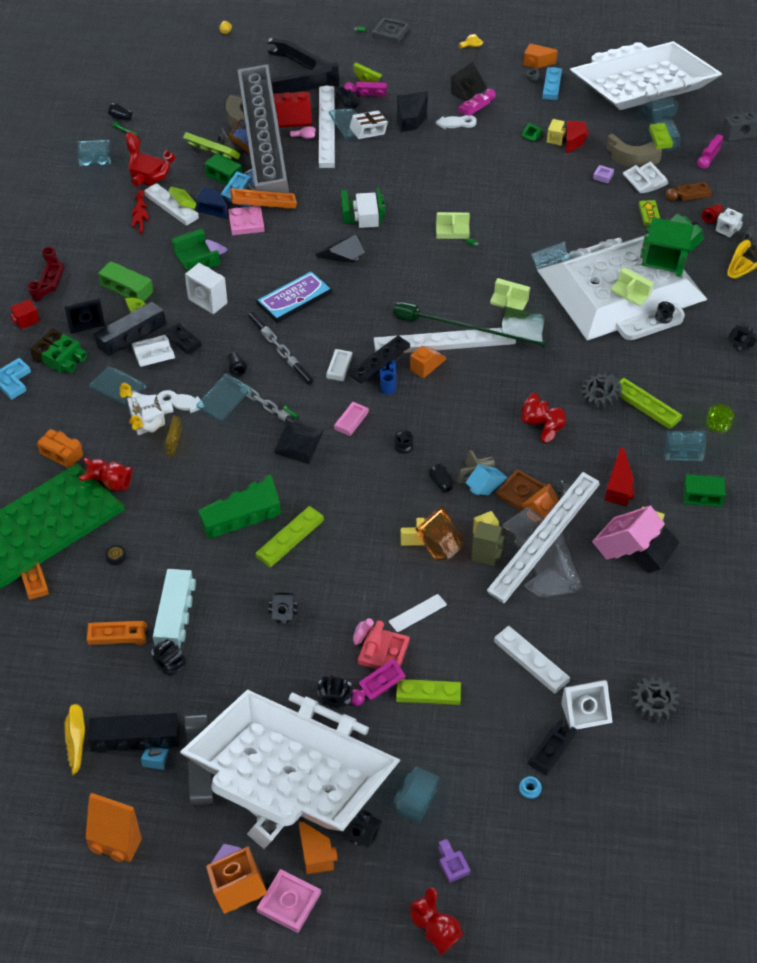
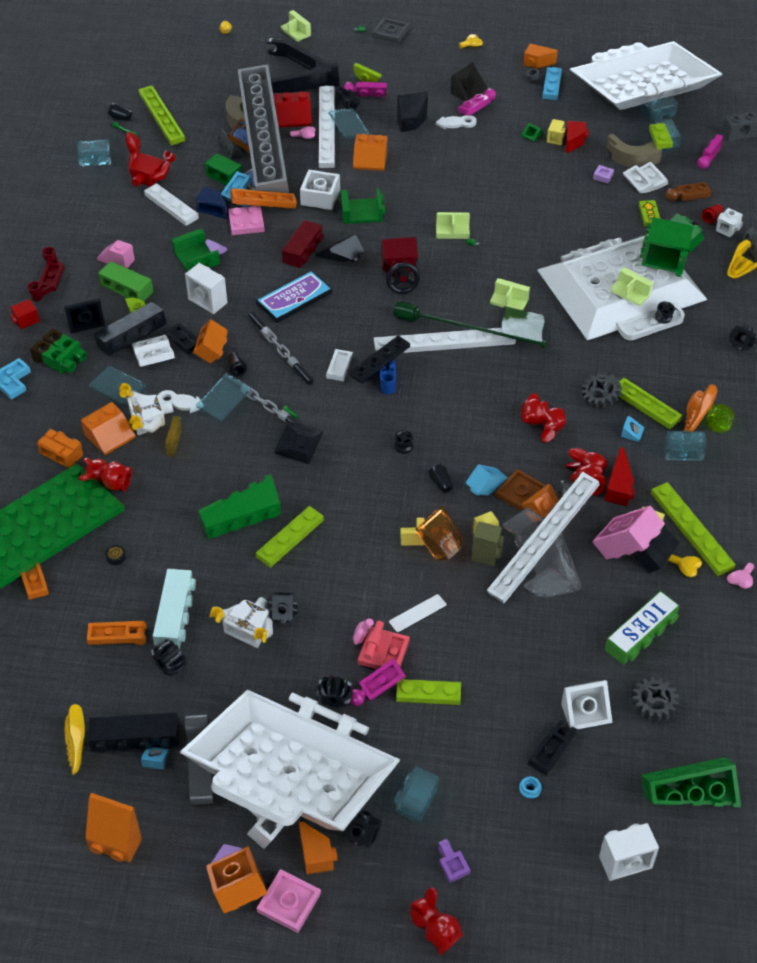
(107, 428): none -> orange slope
(119, 253): none -> bright pink slope
(139, 212): red piece -> none
(161, 115): none -> lime plate
(182, 197): lime tile -> none
(210, 145): lime plate -> none
(211, 341): none -> orange brick
(246, 621): none -> white torso
(297, 27): none -> yellowish green panel
(302, 244): none -> dark red brick
(320, 189): none -> white brick
(351, 418): bright pink tile -> none
(367, 210): white brick -> none
(368, 124): white brick -> none
(370, 152): none -> orange slope
(399, 260): none -> dark red piece
(425, 360): orange slope -> none
(471, 463): dark tan bracket -> none
(531, 659): white plate -> none
(549, 255): clear light blue brick -> none
(589, 463): none -> red animal
(628, 851): none -> white brick
(632, 430): none -> medium azure slope
(642, 628): none -> brick
(687, 565): none -> yellow rock
(693, 529): none -> lime plate
(696, 784): none -> green wedge
(698, 406): none -> orange animal
(704, 490): green brick -> none
(742, 577): none -> bright pink rock

